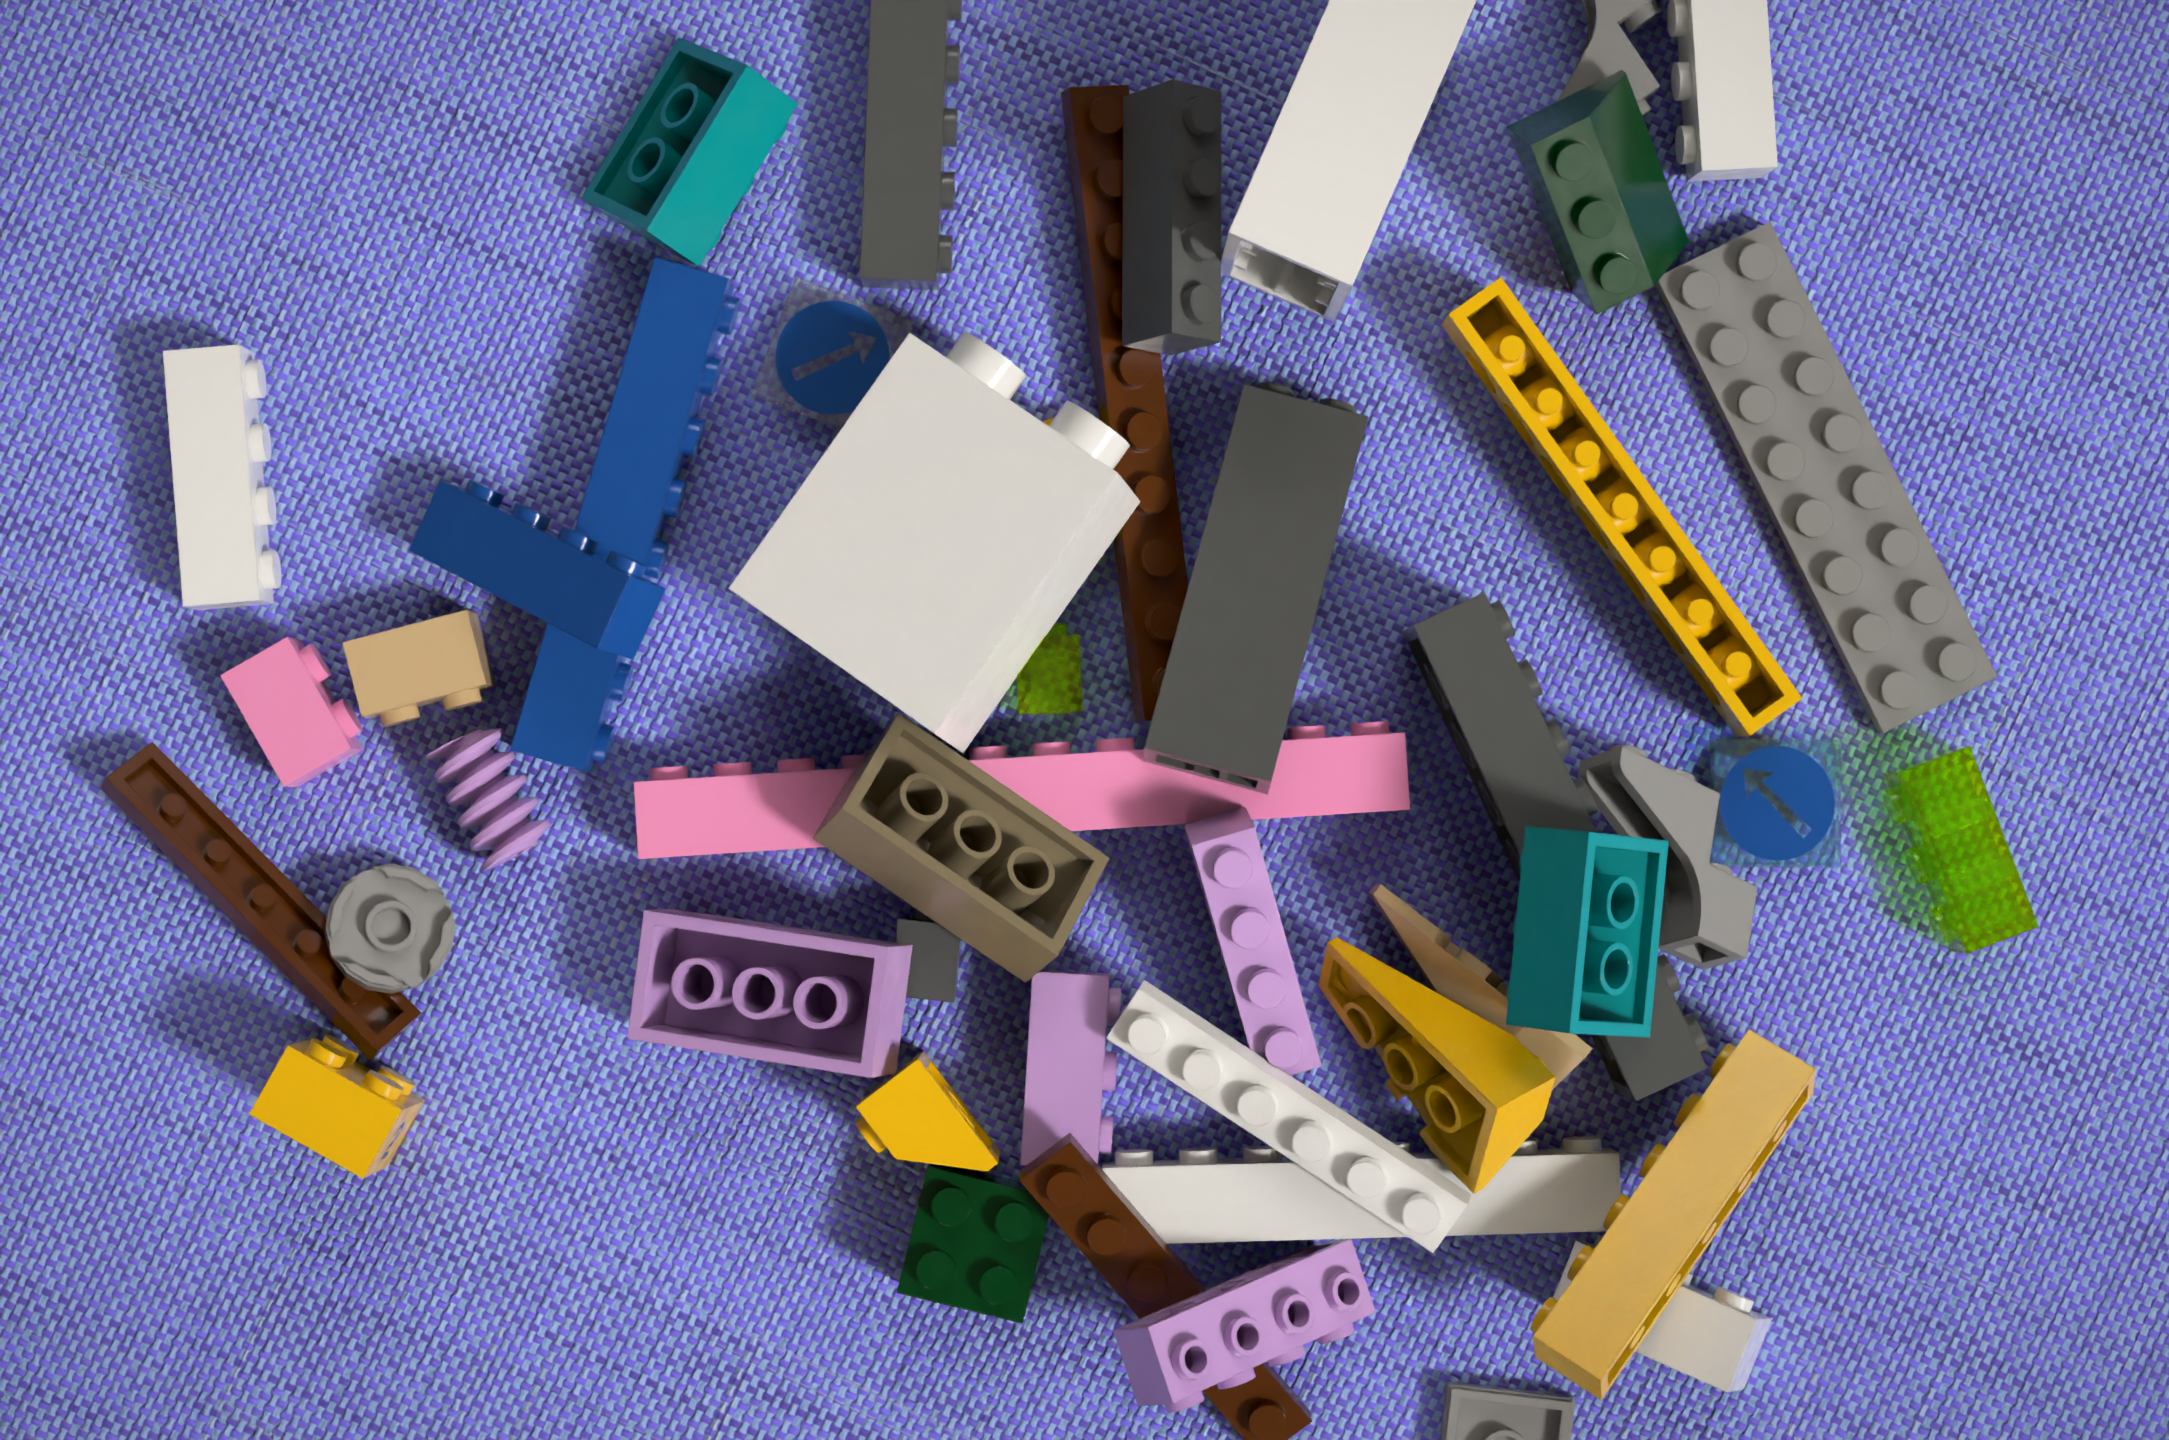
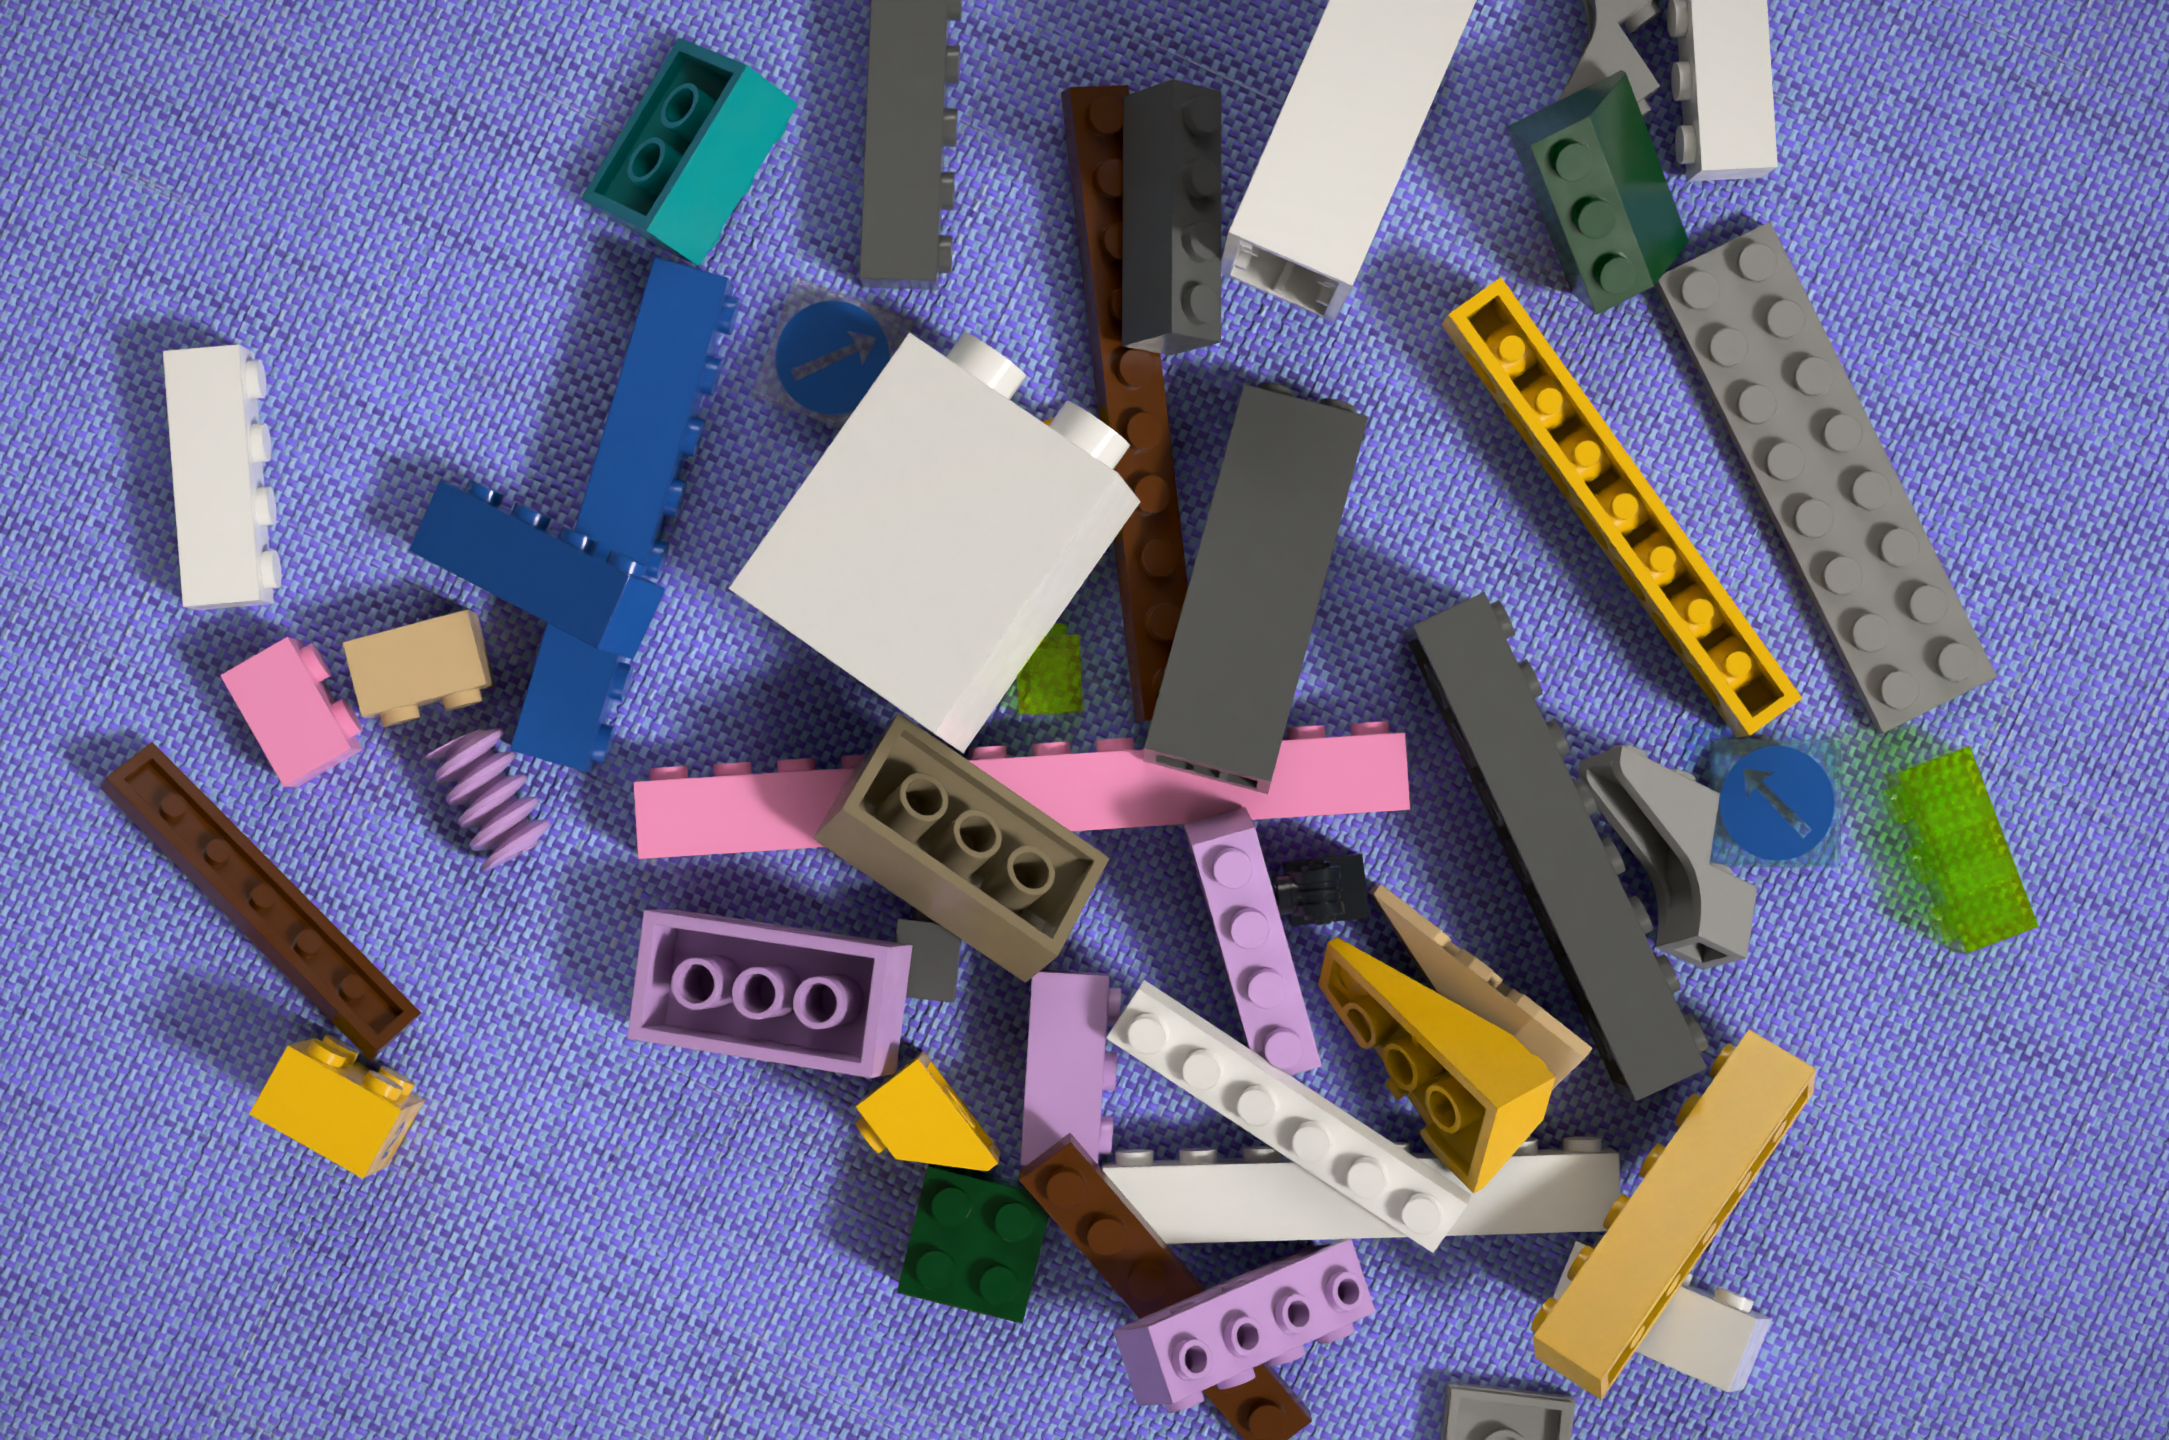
(389, 928): light grey tile -> none
(1322, 890): none -> black brick
(1586, 932): teal slope -> none

